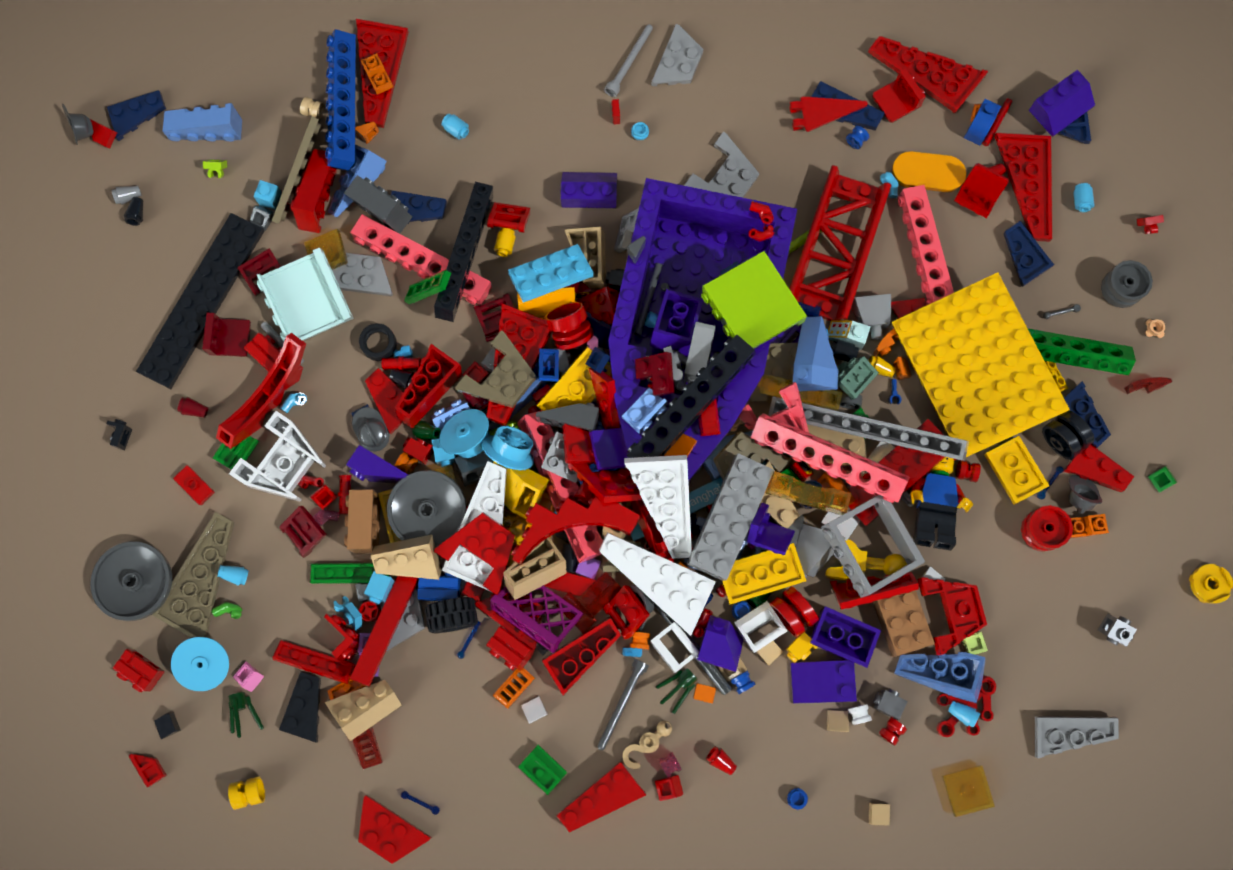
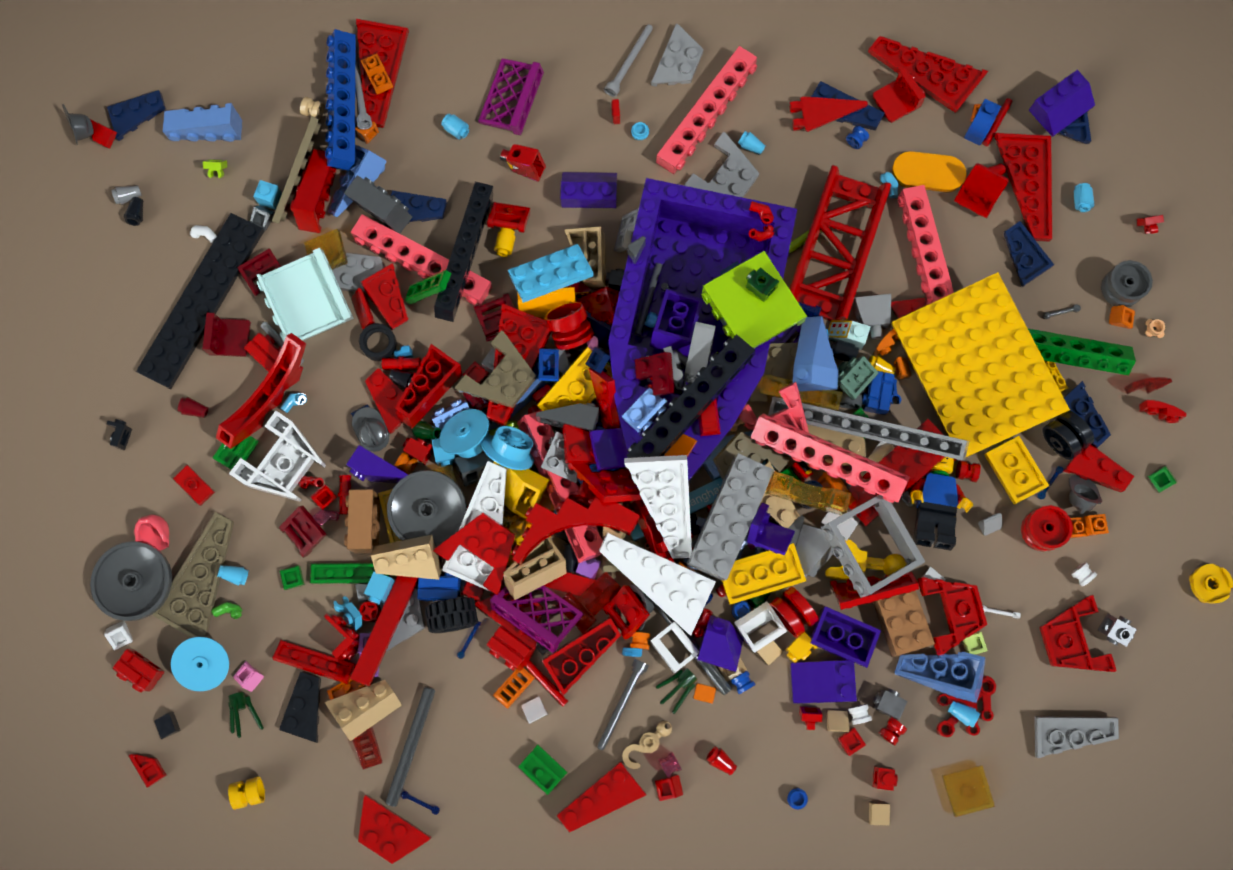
(118, 635): none -> white slope
(152, 531): none -> coral hair
(198, 230): none -> white arm
(292, 577): none -> green tile
(362, 308): none -> red slope
(363, 119): none -> light grey piece
(386, 296): none -> red wing
(410, 747): none -> dark grey axle
(524, 161): none -> red torso
(525, 100): none -> magenta fence
(546, 683): none -> red bar
(741, 60): none -> coral brick
(751, 142): none -> medium azure cone
(761, 290): none -> dark green brick
(810, 716): none -> red tile
(851, 741): none -> red tile
(879, 394): none -> blue brick
(884, 778): none -> red brick
(991, 524): none -> light grey slope
(1015, 614): none -> white hinge
(1067, 643): none -> red wing
(1084, 574): none -> white wheel
(1122, 316): none -> orange slope
(1166, 411): none -> red slope

